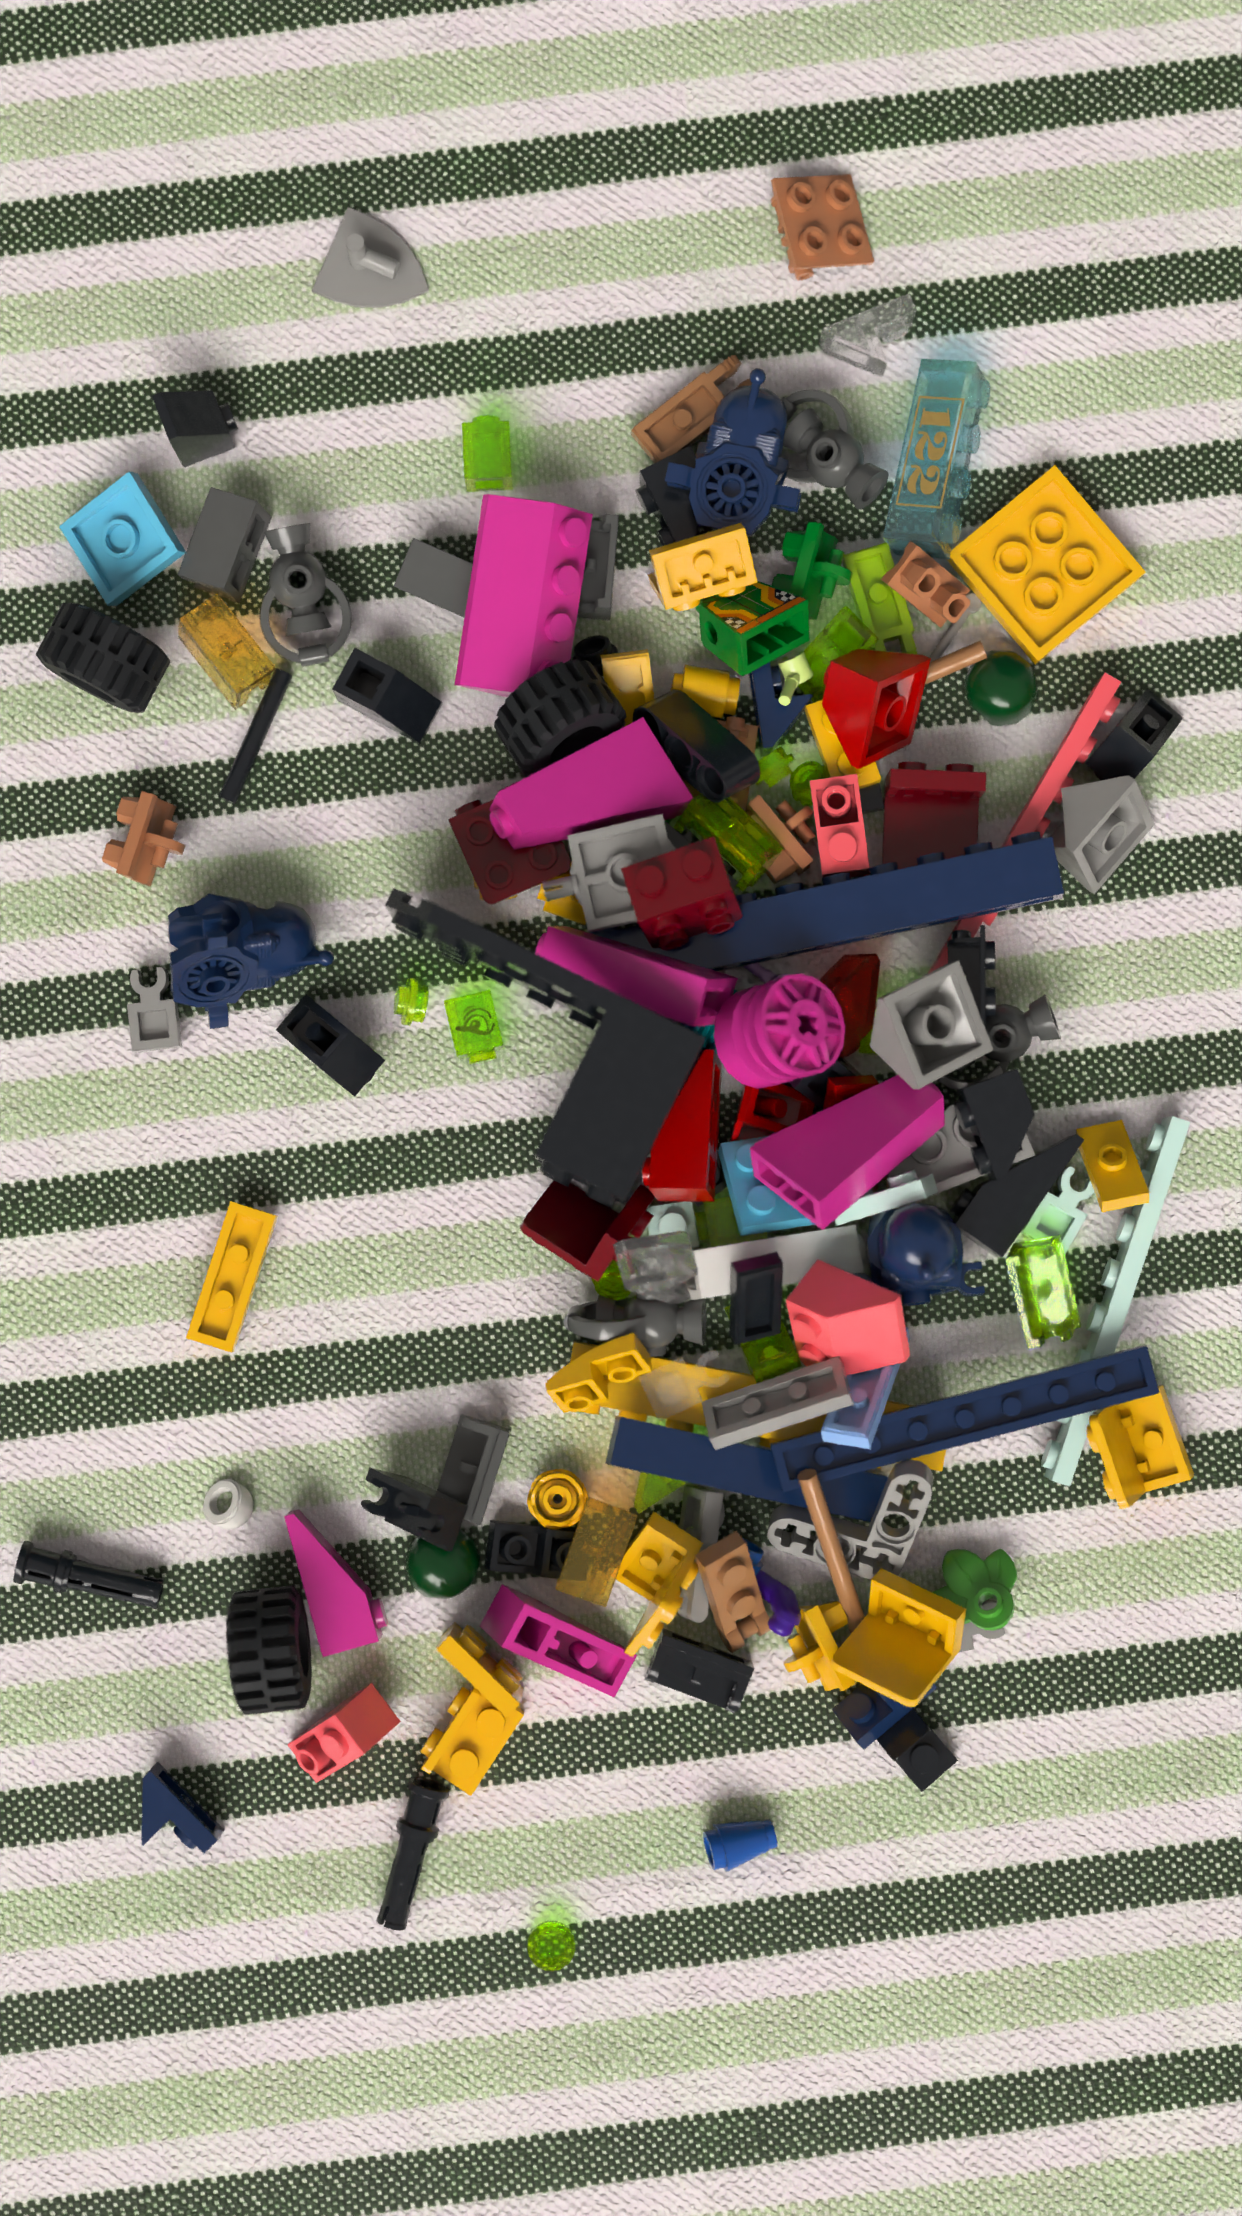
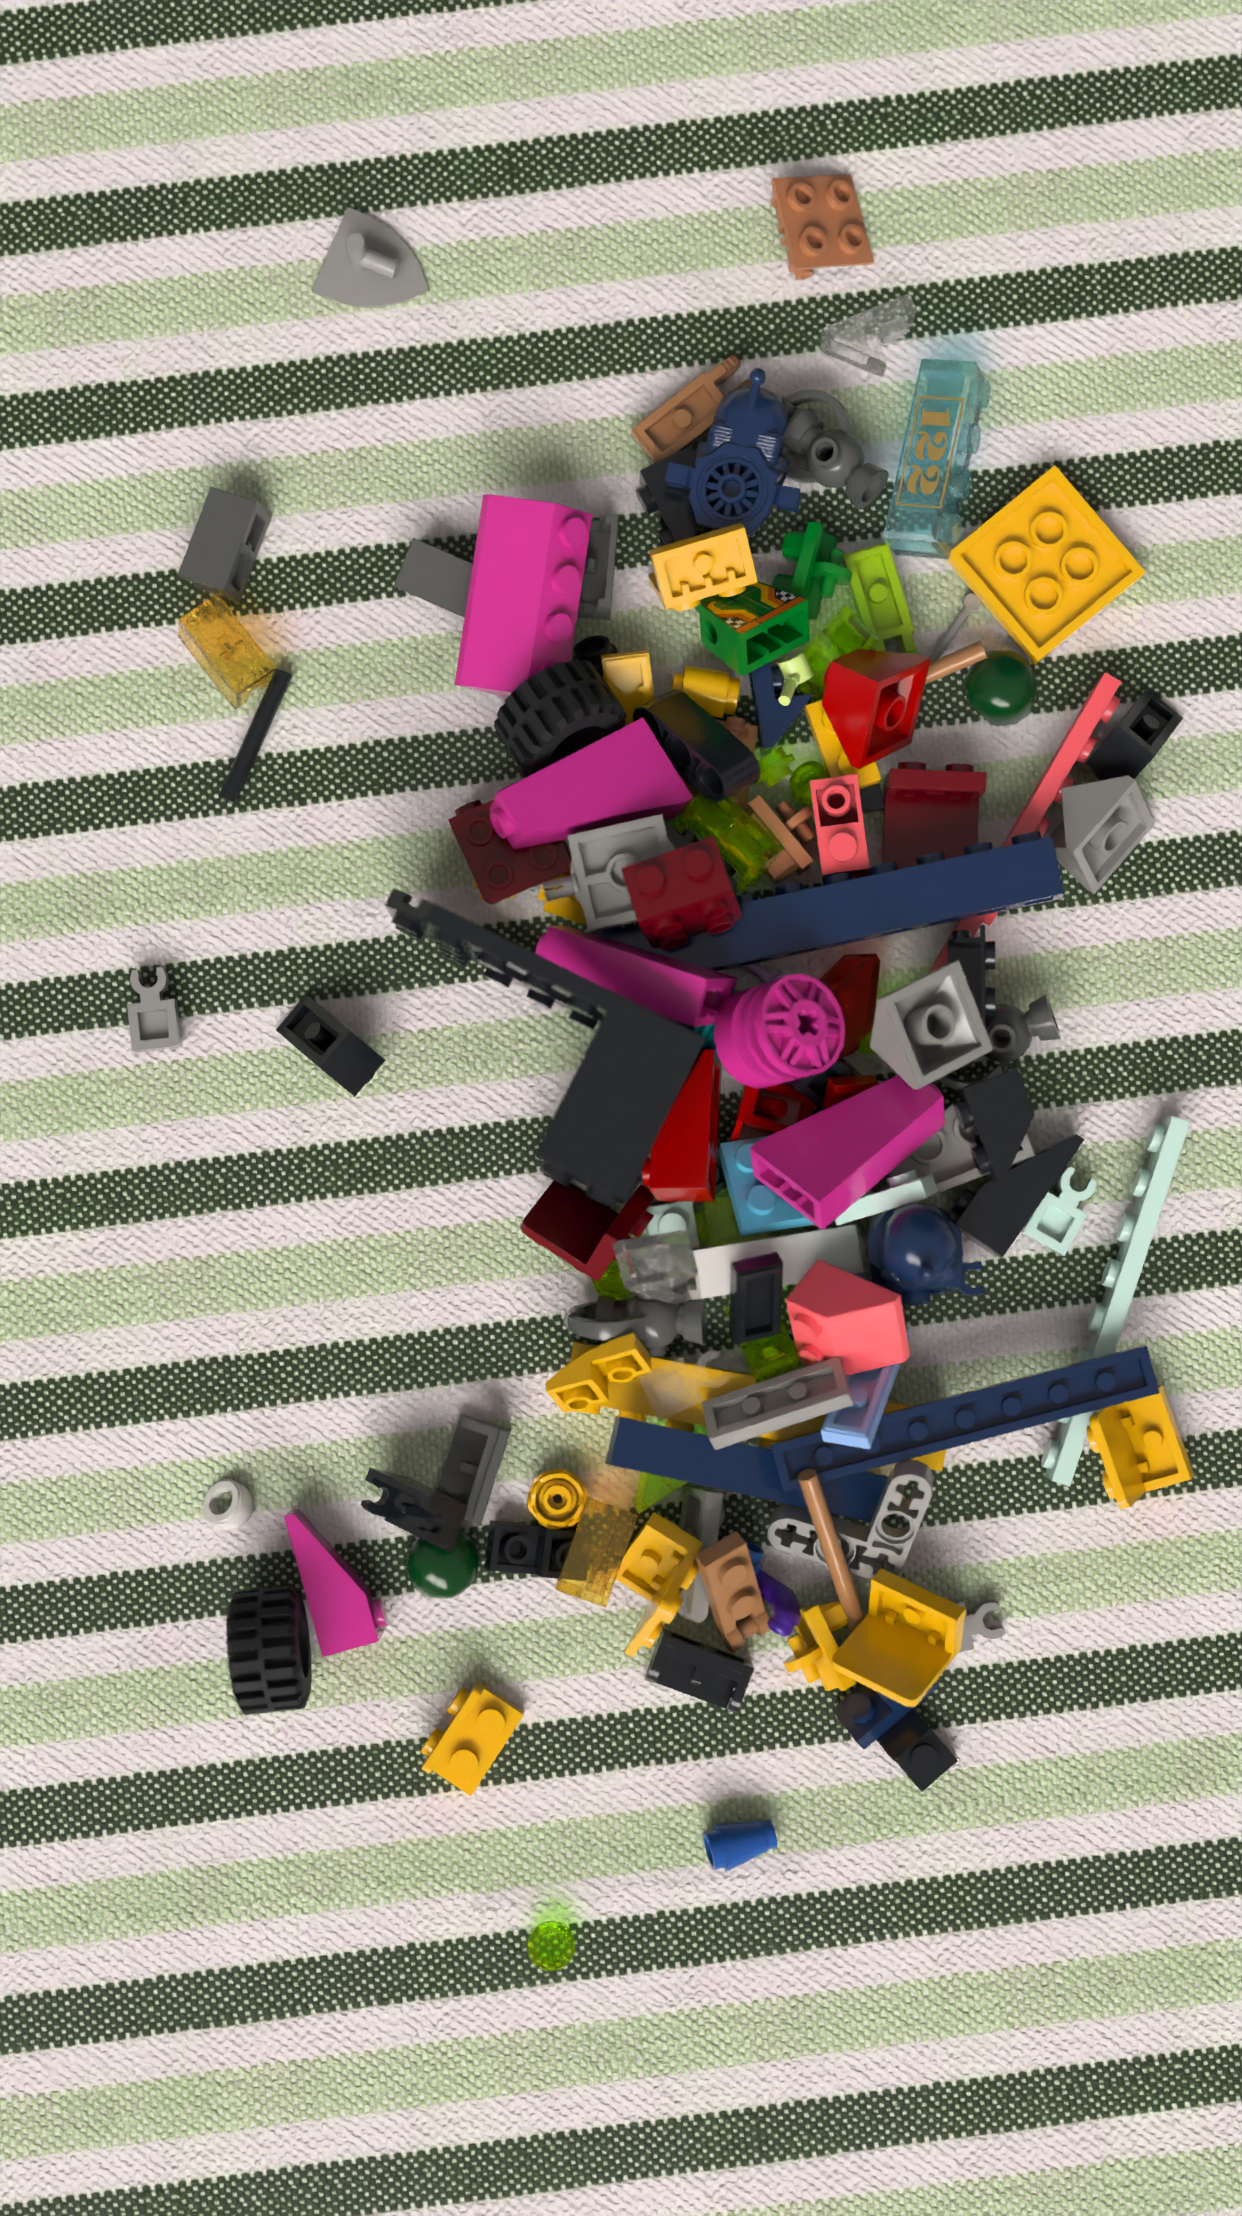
(66, 1572): black pin -> none
(103, 657): black tyre -> none
(122, 539): medium azure plate -> none
(147, 840): nougat hips -> none
(167, 1800): dark blue slope -> none
(195, 424): black slope -> none
(232, 1276): yellow plate -> none
(235, 949): dark blue helmet -> none
(305, 616): dark grey piece -> none
(344, 1733): coral slope -> none
(386, 696): black slope -> none
(411, 1002): clear neon green plate -> none
(416, 1831): black pin -> none
(474, 1027): clear neon green brick -> none
(487, 454): clear neon green brick -> none
(493, 1680): yellow plate -> none
(556, 1641): dark pink slope -> none
(928, 586): nougat hips -> none
(974, 1581): bright green plate -> none
(1043, 1290): clear neon green hinge -> none
(1112, 1166): yellow plate -> none

